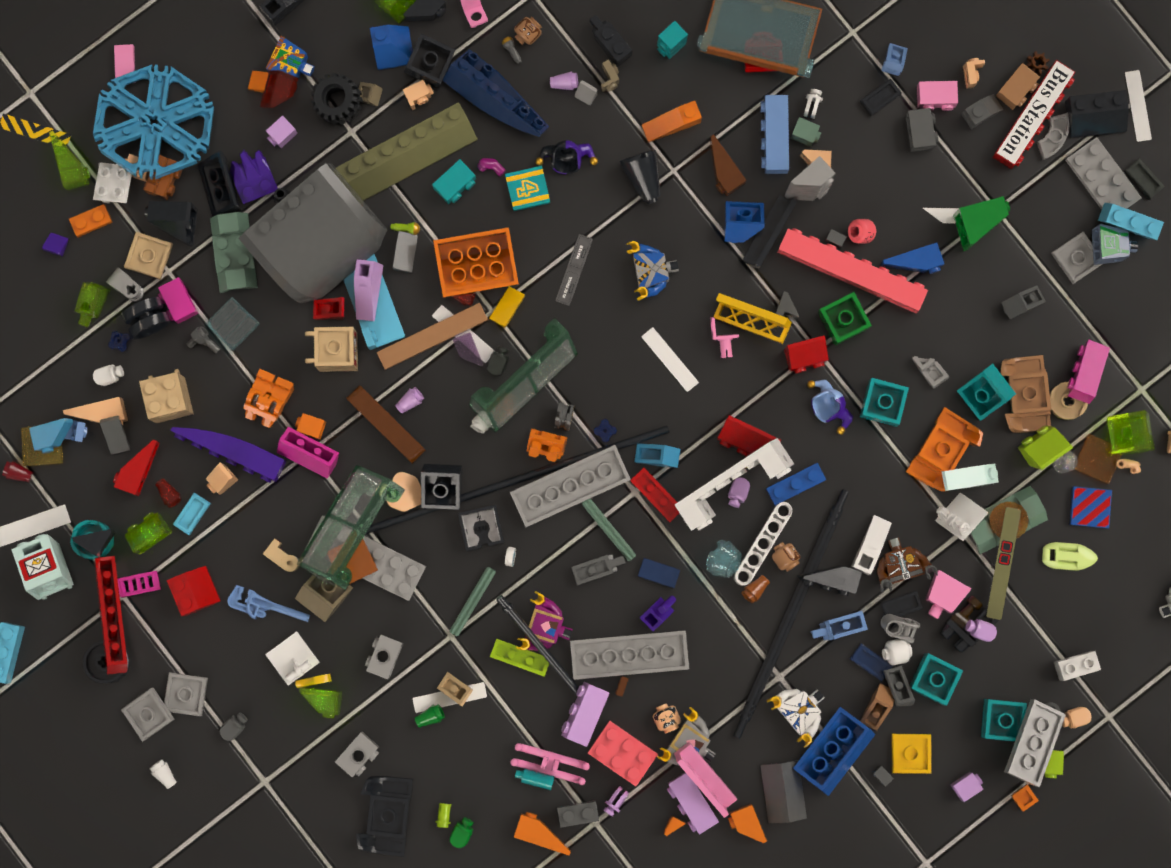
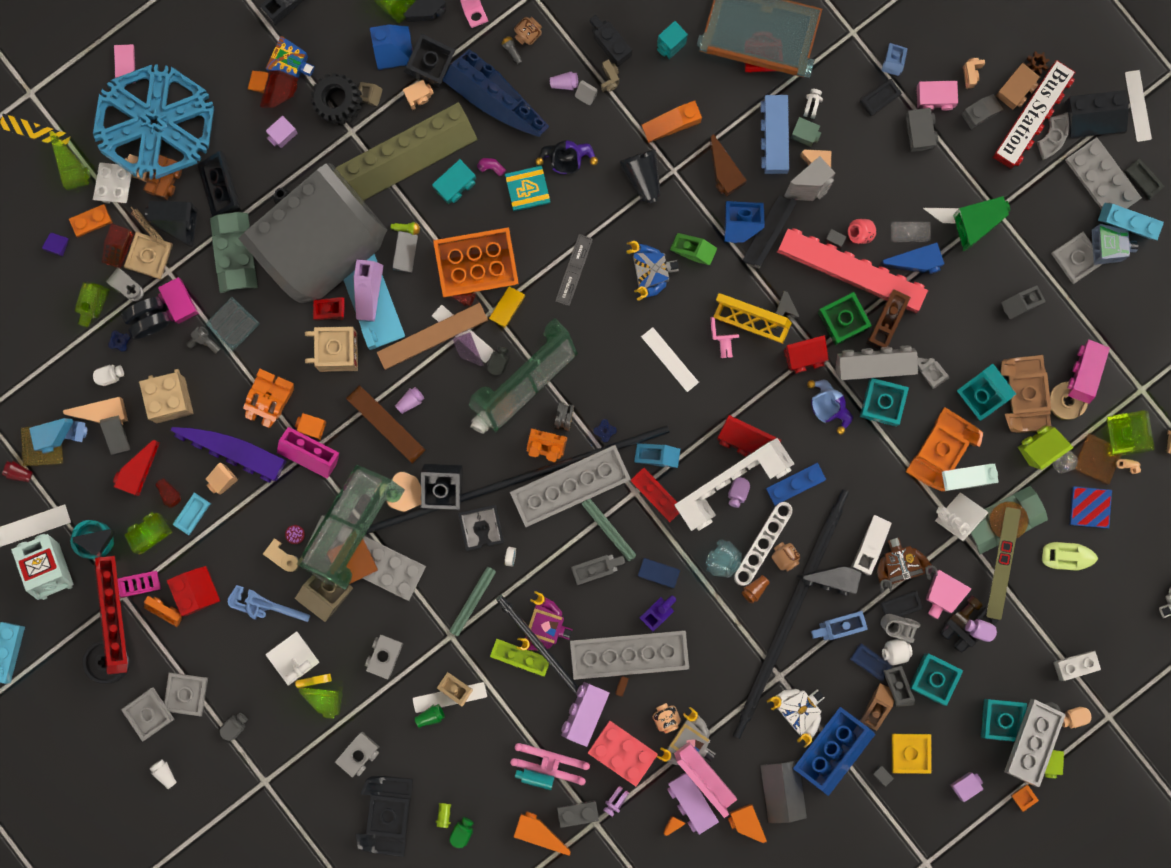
(116, 245): none -> clear red slope
(148, 226): none -> tan piece
(156, 607): none -> orange plate
(252, 177): dark purple plate -> none
(295, 534): none -> dark red tile
(693, 248): none -> bright green slope
(877, 363): none -> light grey slope
(888, 320): none -> reddish brown slope
(910, 232): none -> clear tile

